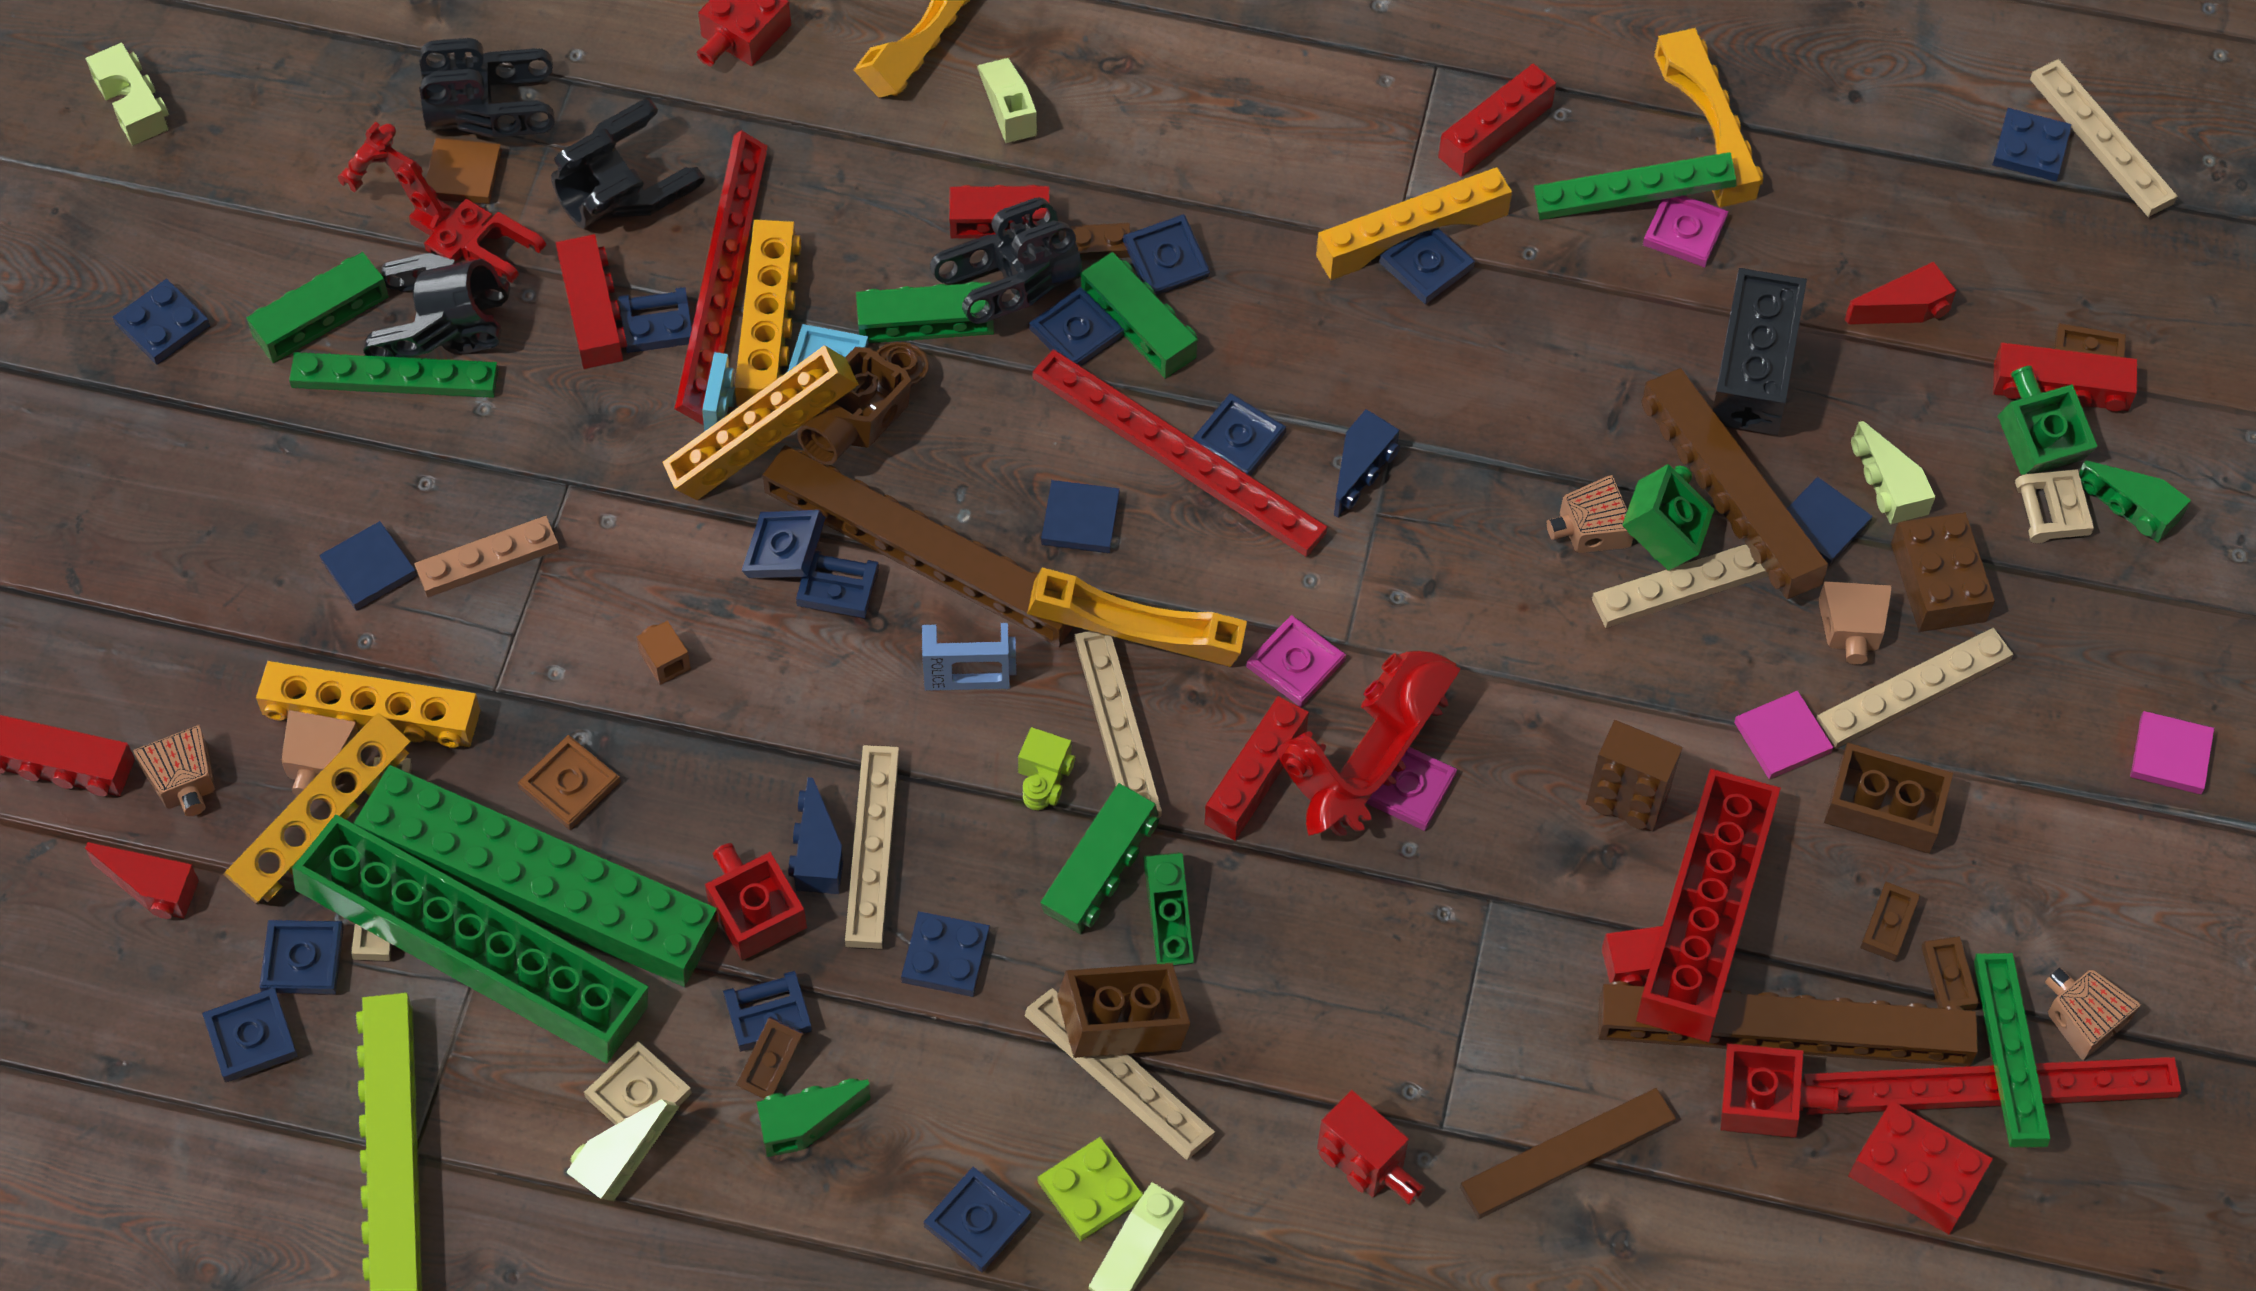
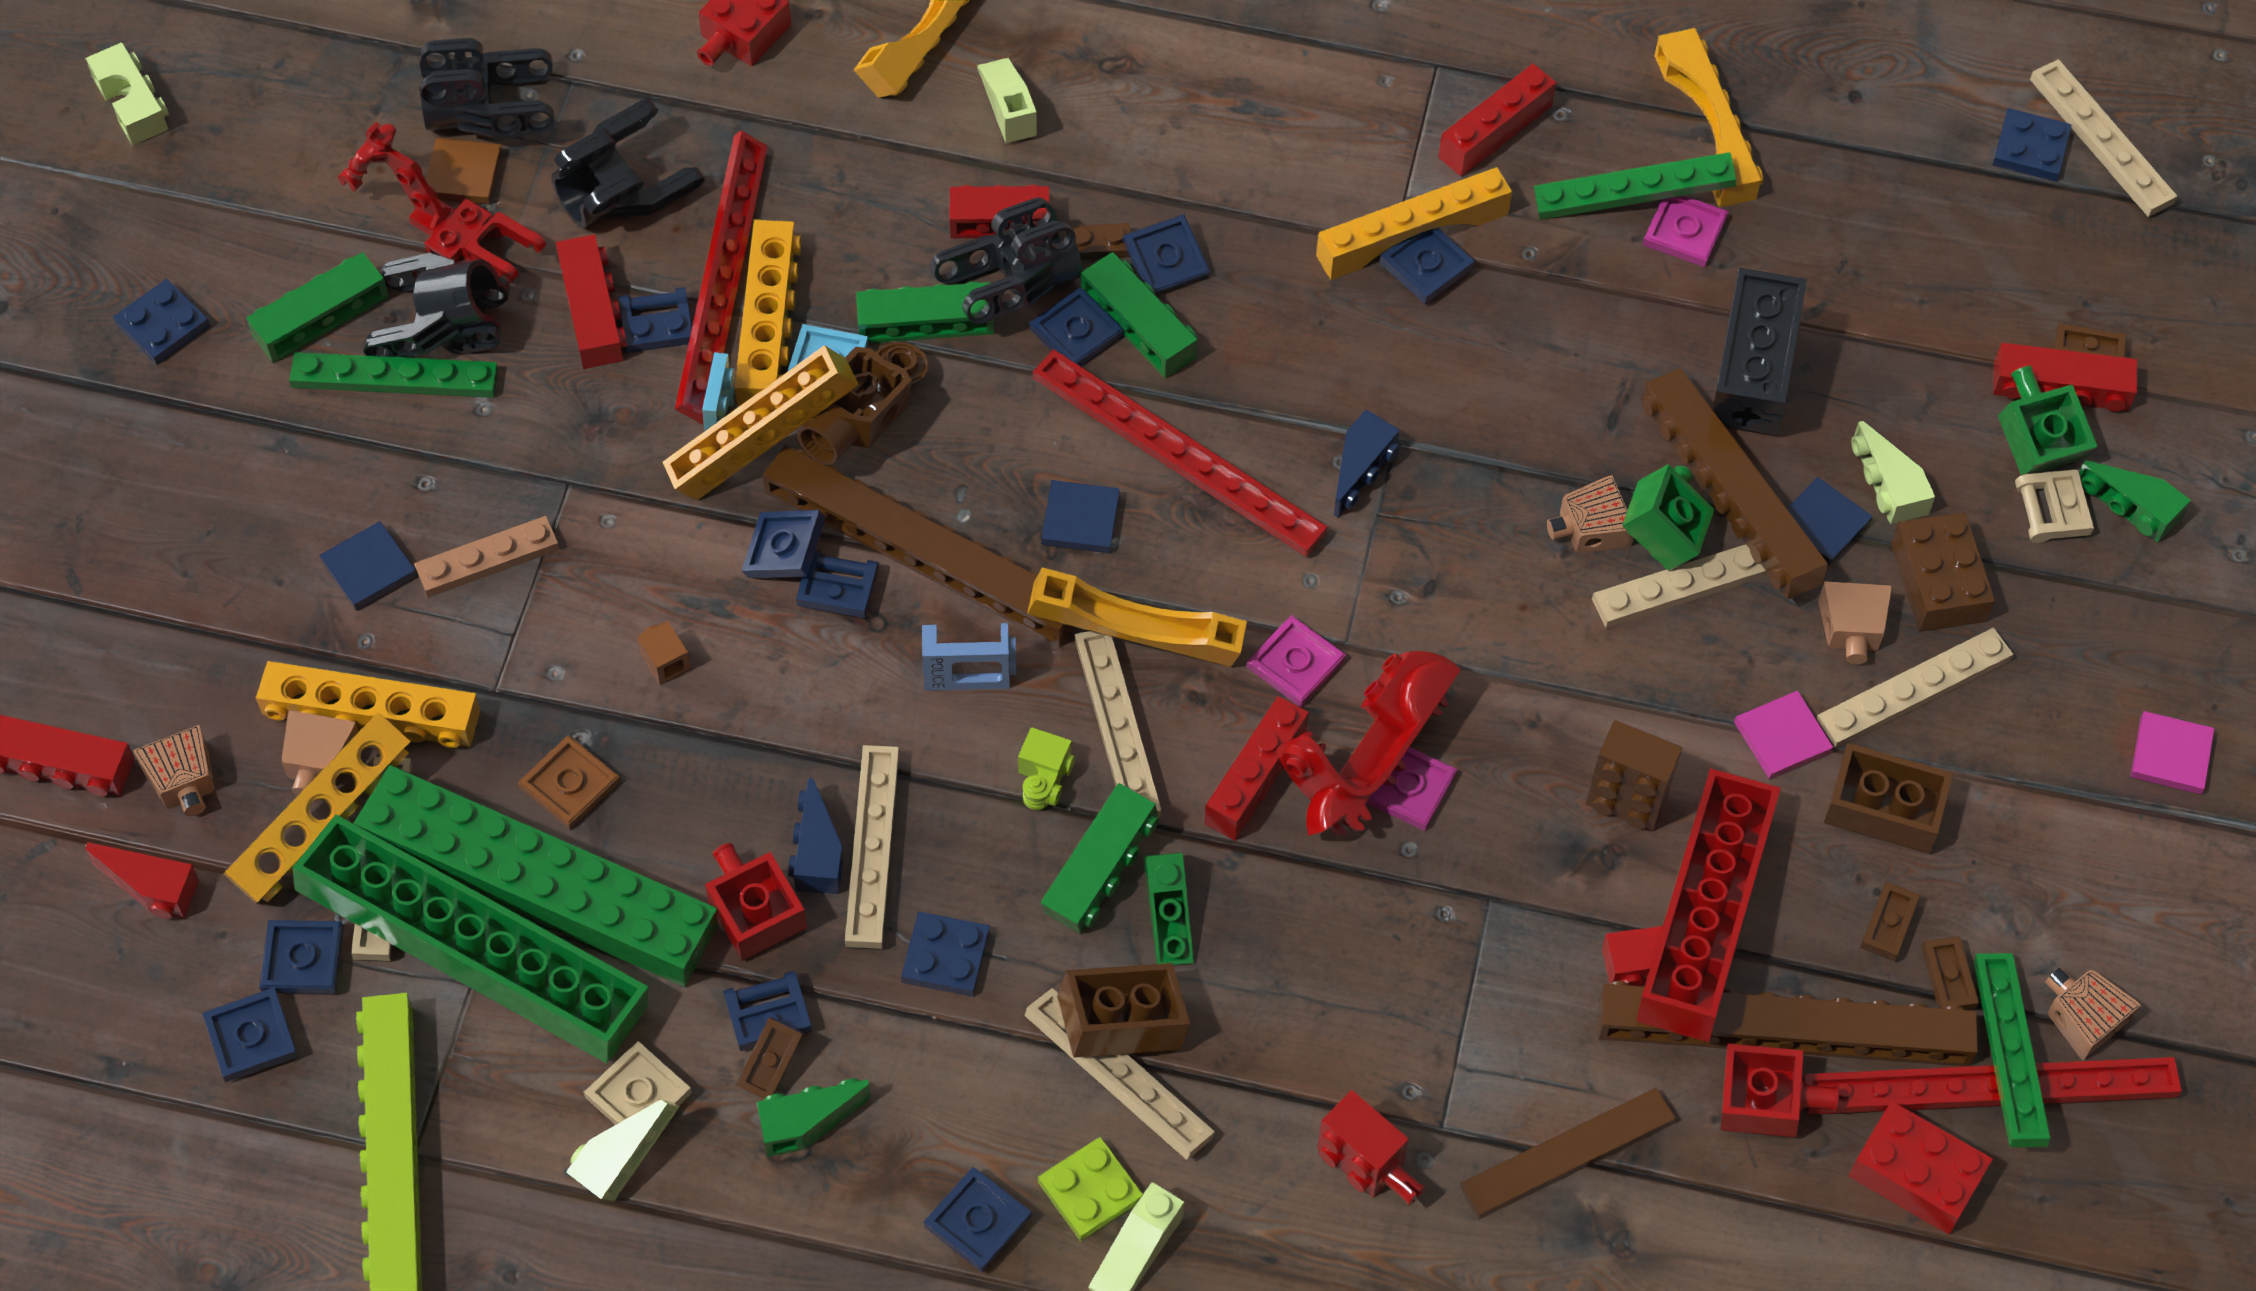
(1240, 434): dark blue tile -> none
(1907, 299): red slope -> none

